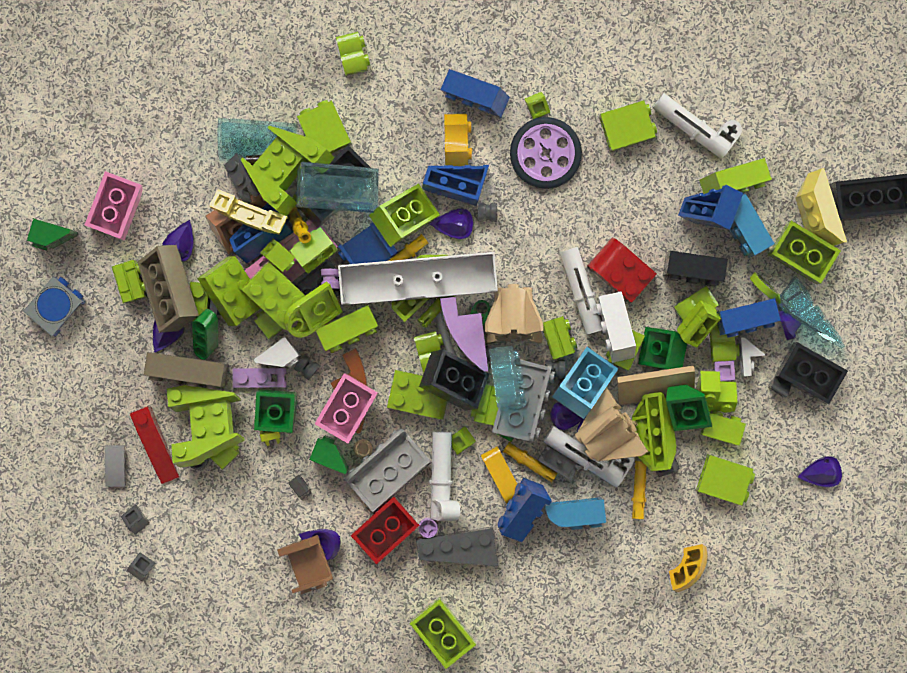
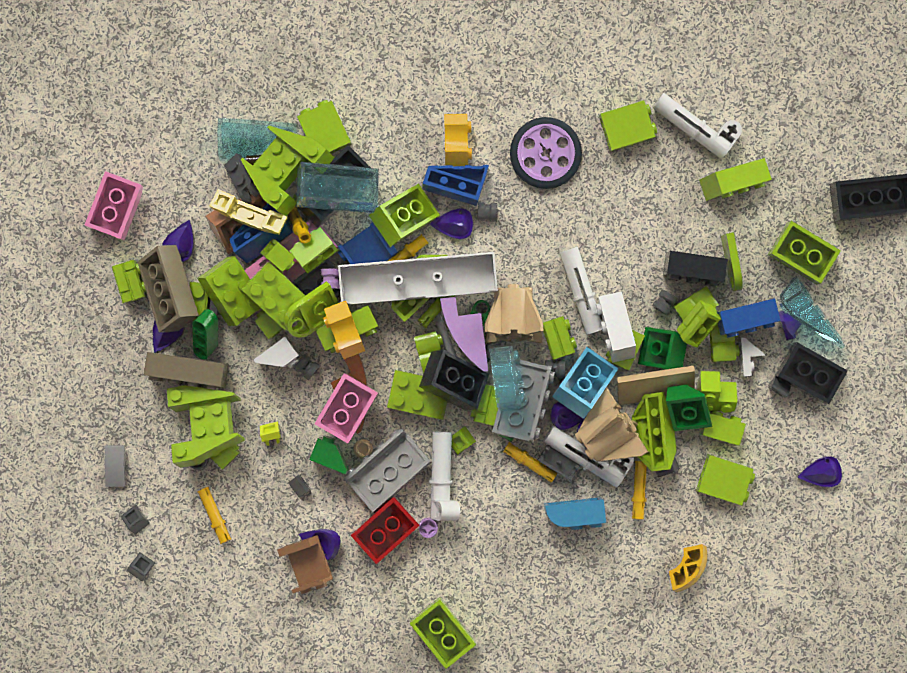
(48, 235): green slope -> none
(54, 305): panel -> none
(154, 444): red slope -> none
(214, 515): none -> yellow pin
(258, 377): lavender plate -> none
(275, 411): green slope -> none
(346, 334): none -> yellow brick
(352, 53): lime brick -> none
(463, 547): dark grey wedge -> none
(475, 93): blue wedge -> none
(500, 473): yellow beam -> none
(523, 509): blue wedge -> none
(537, 105): lime slope -> none
(621, 269): red brick -> none
(664, 302): none -> dark grey wheel
(712, 208): blue wedge -> none
(726, 370): lavender tile -> none
(733, 263): none -> lime tile
(750, 230): dark azure brick -> none
(765, 287): lime piece -> none
(819, 209): light yellow wedge -> none

